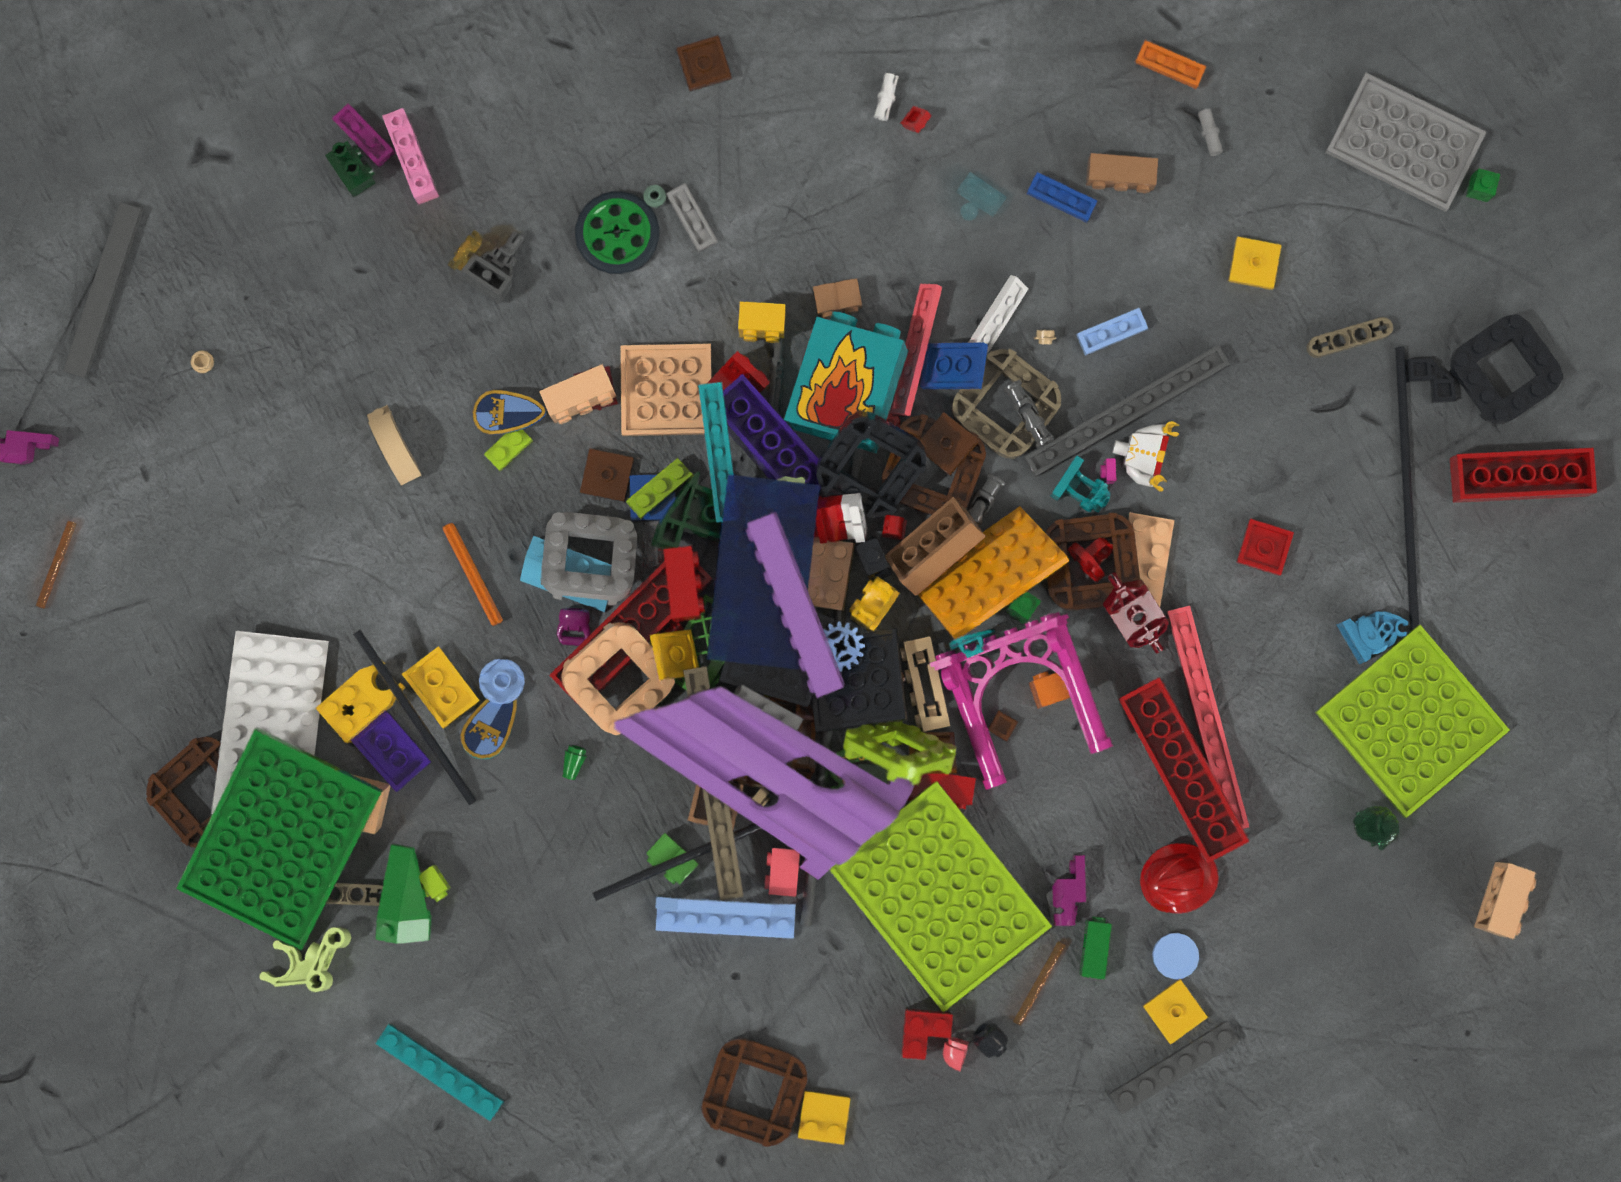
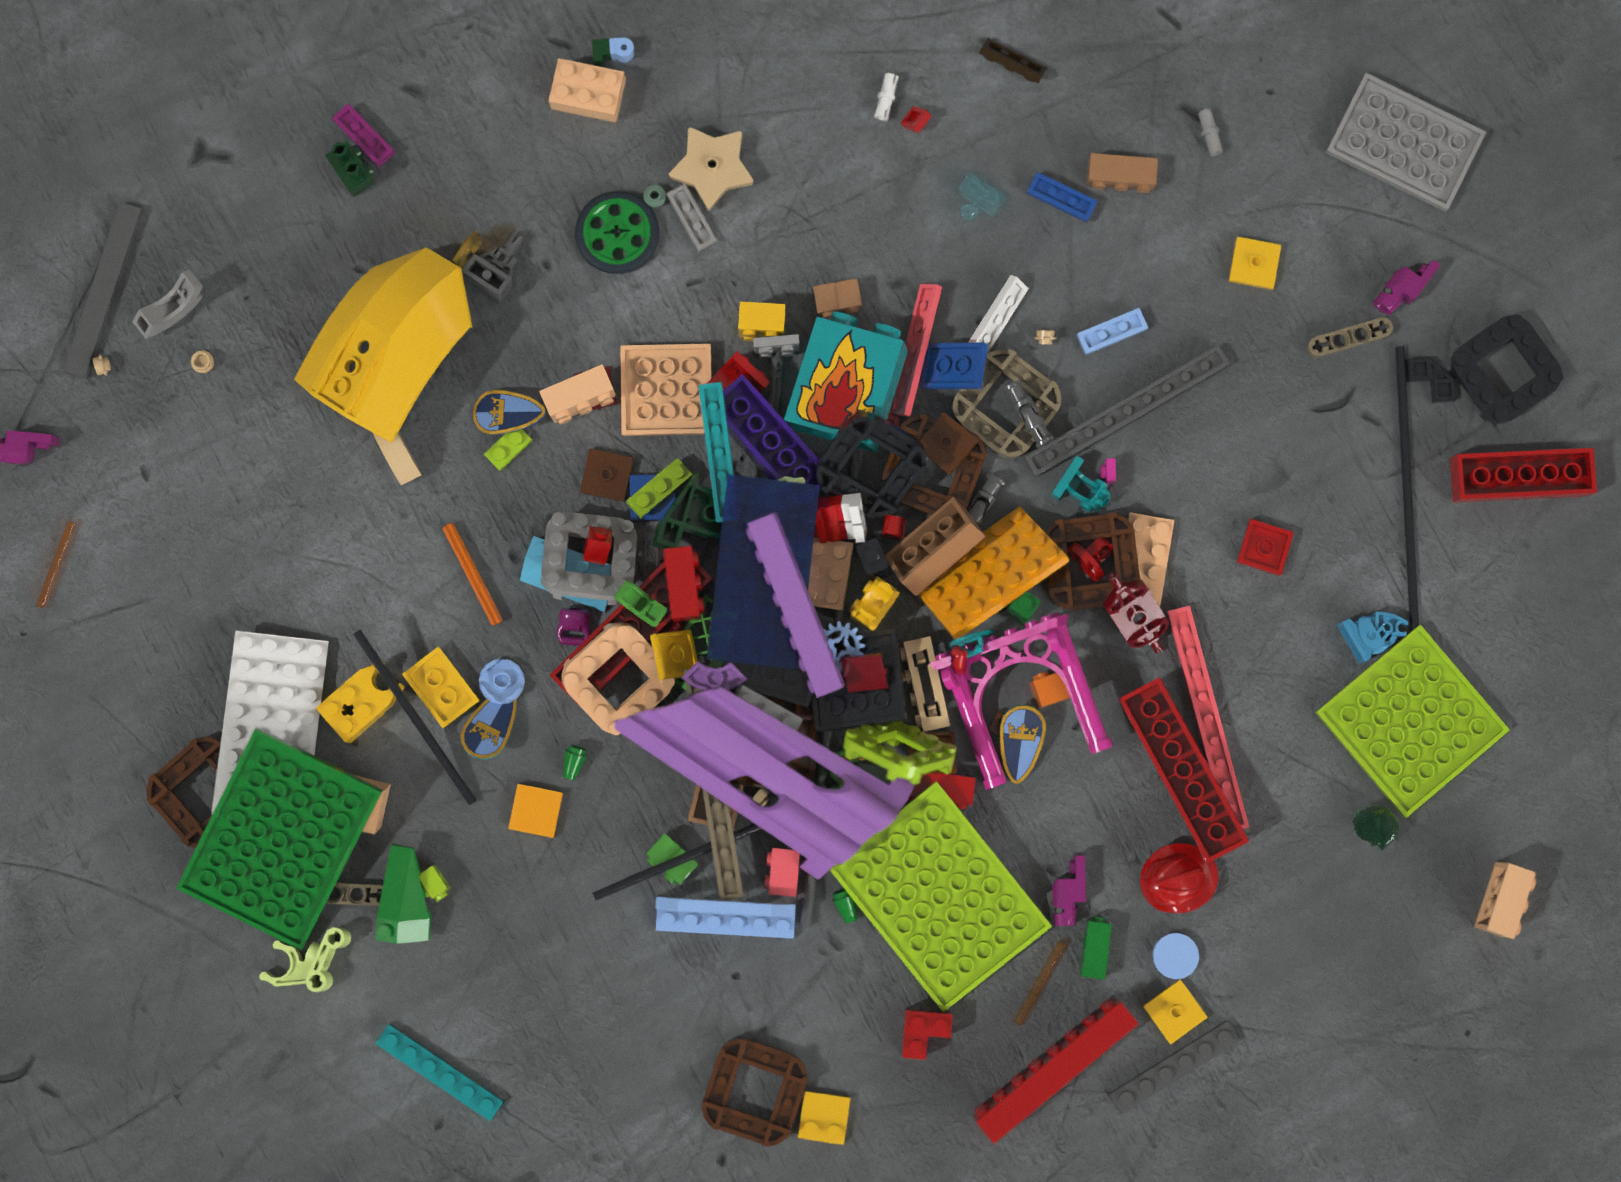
(101, 365): none -> tan plate
(171, 308): none -> light grey arch
(391, 751): dark purple plate -> none
(410, 156): bright pink brick -> none
(410, 317): none -> yellow wedge
(535, 810): none -> light orange tile
(587, 90): none -> light nougat brick
(597, 545): none -> red brick
(612, 49): none -> leg
(640, 603): none -> bright green animal
(704, 63): reddish brown plate -> none
(709, 678): none -> medium lavender tile
(712, 182): none -> tan plate
(767, 346): none -> light grey plate
(845, 905): none -> green cone
(864, 672): none -> dark red piece
(955, 1052): coral piece -> none
(960, 660): none -> red arm
(990, 1040): black head -> none
(1012, 60): none -> dark brown plate
(1021, 740): none -> shield
(1054, 1070): none -> red brick
(1146, 453): white torso -> none
(1170, 64): orange plate -> none
(1402, 287): none -> magenta plate
(1483, 185): green brick -> none

